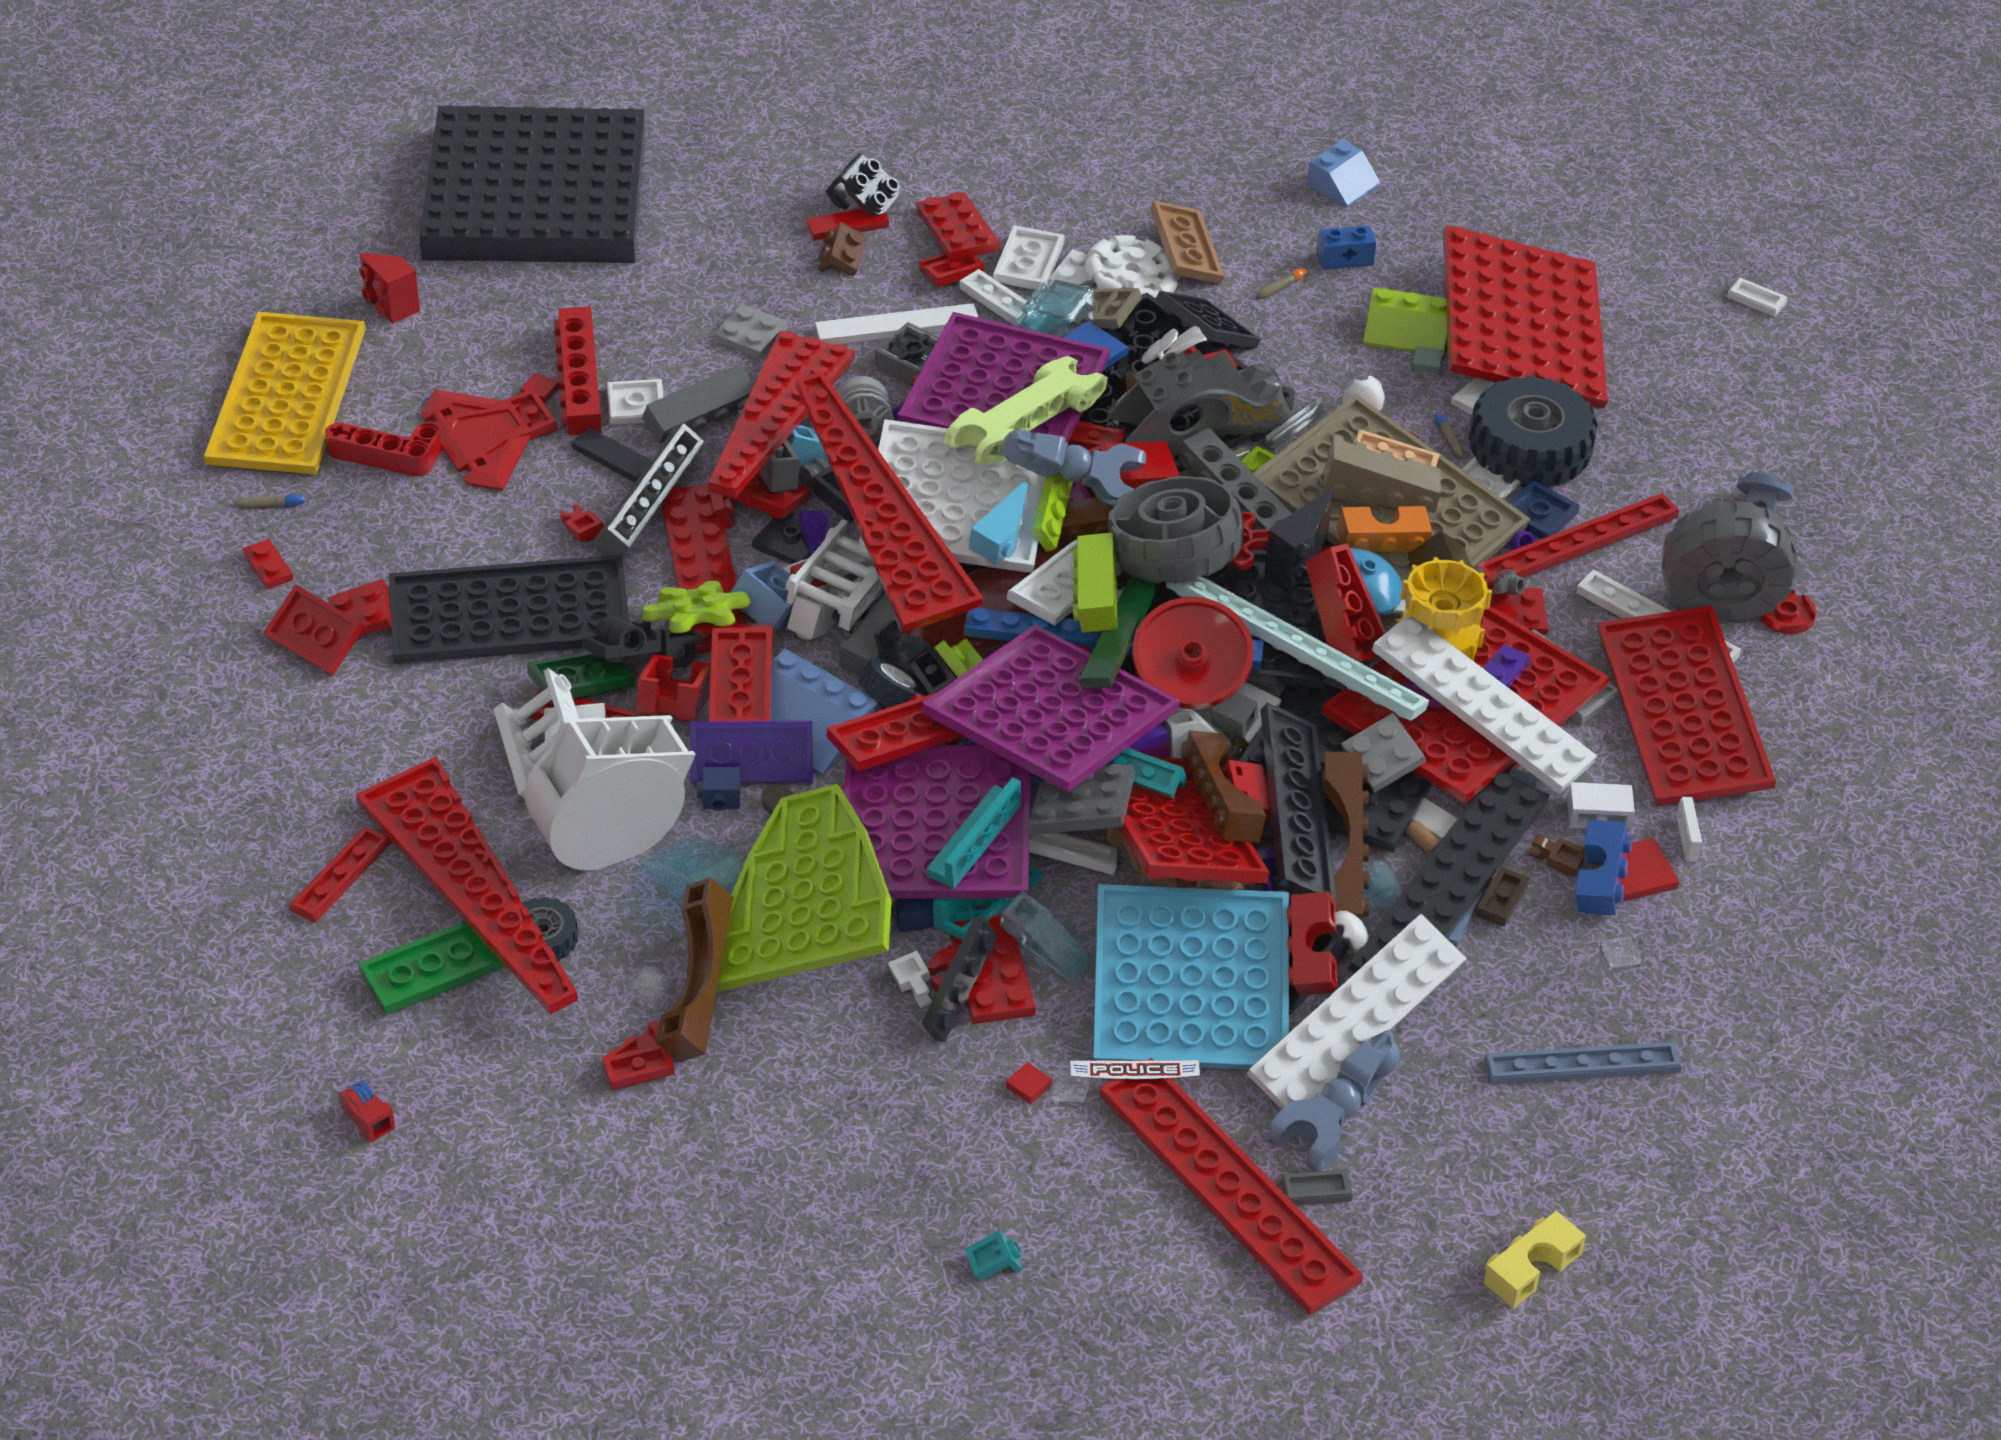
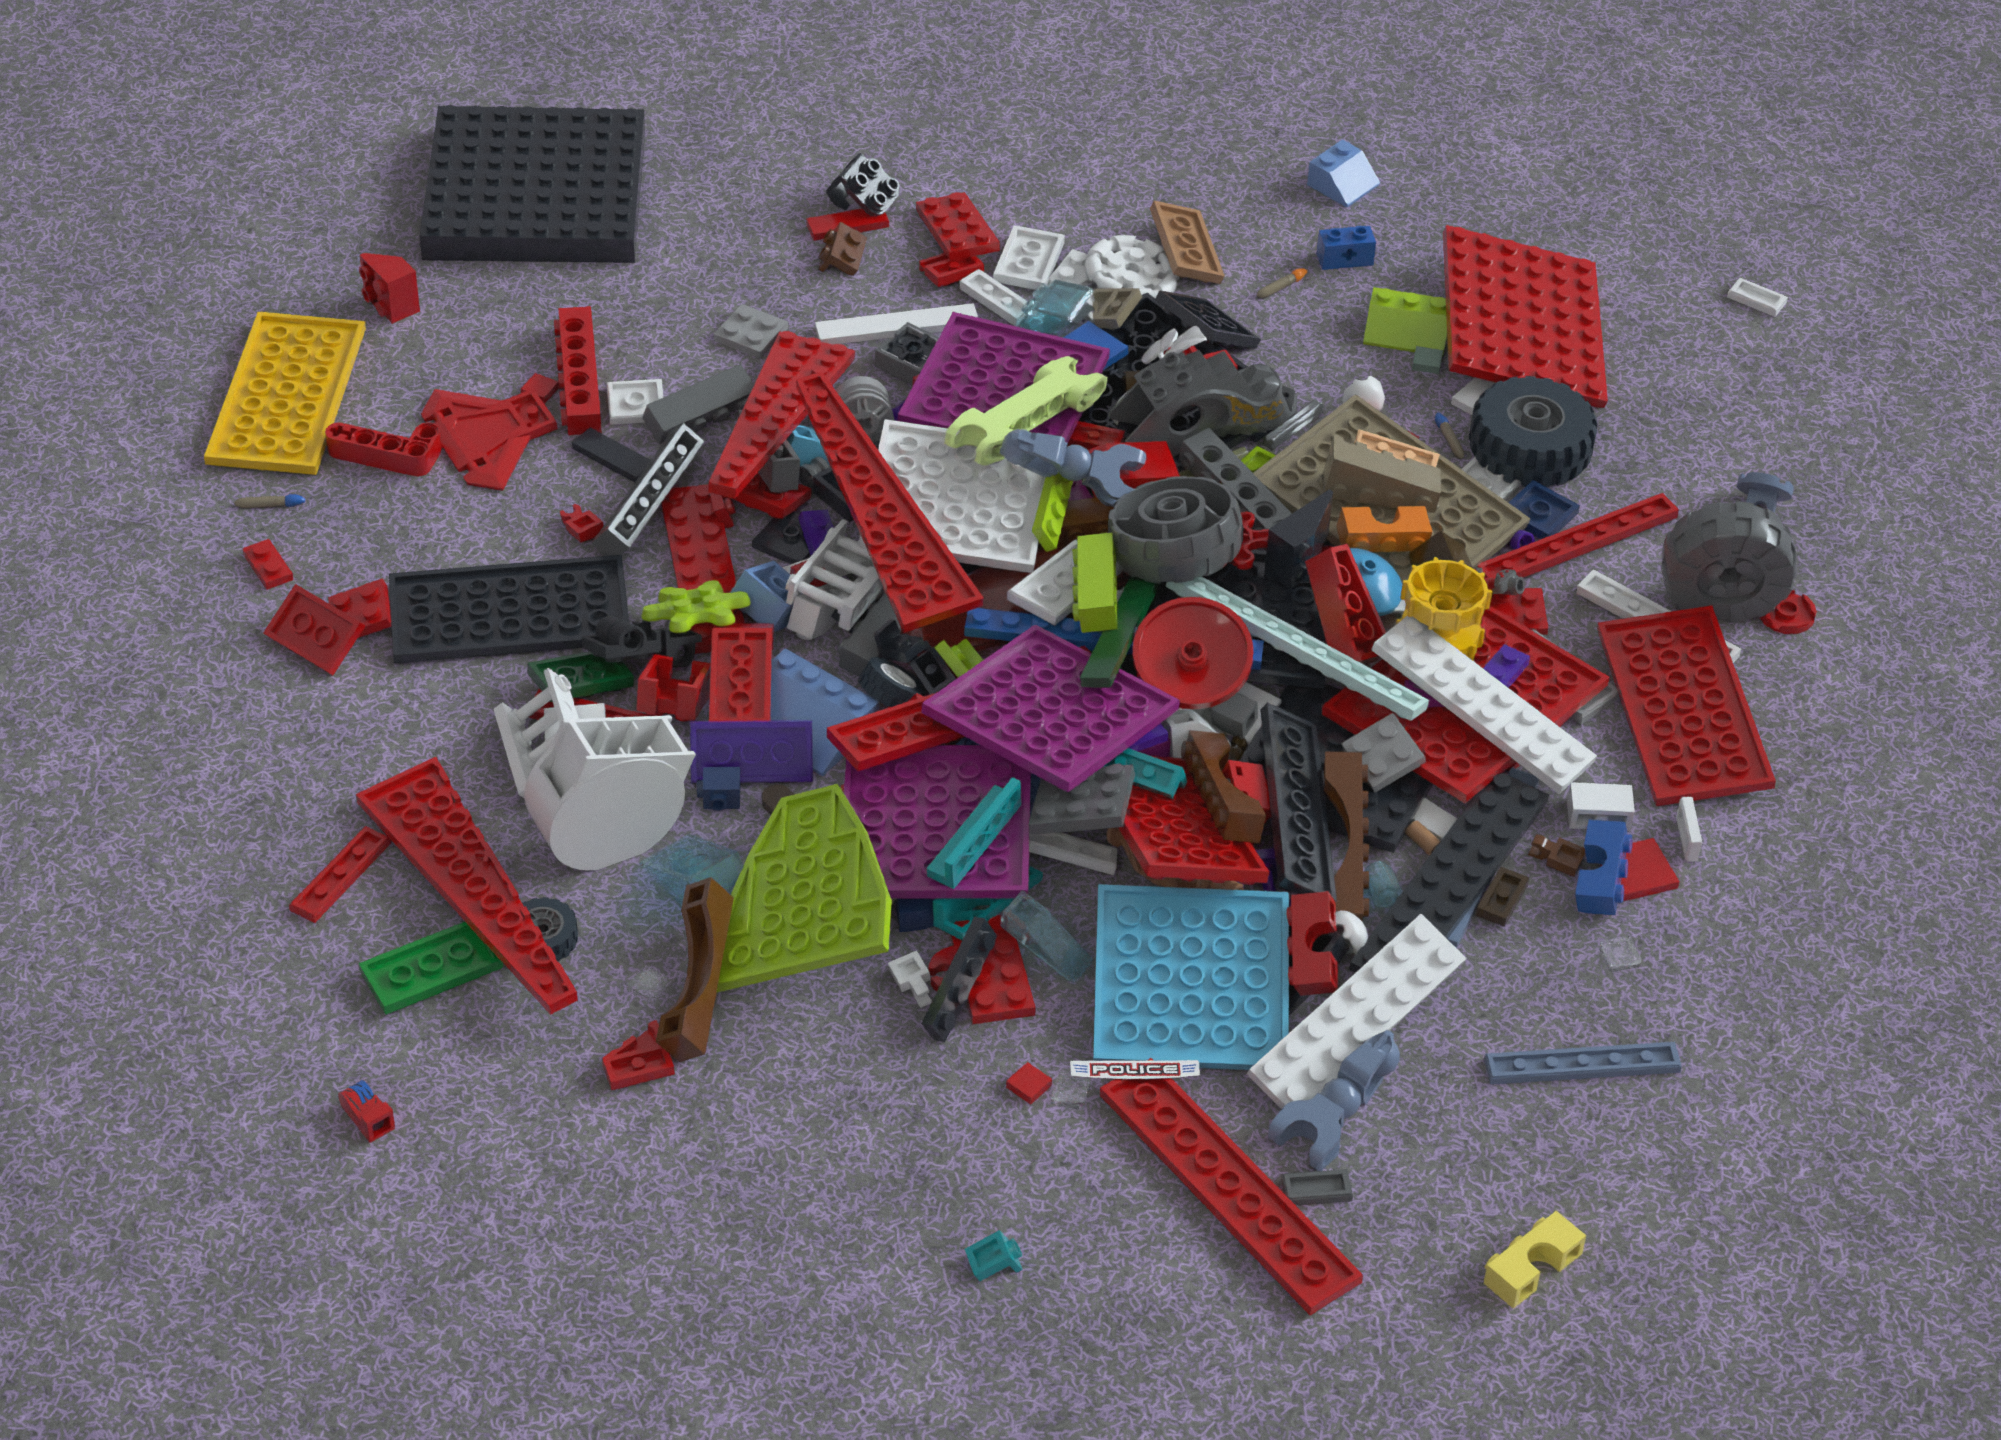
(998, 530): medium azure slope -> none

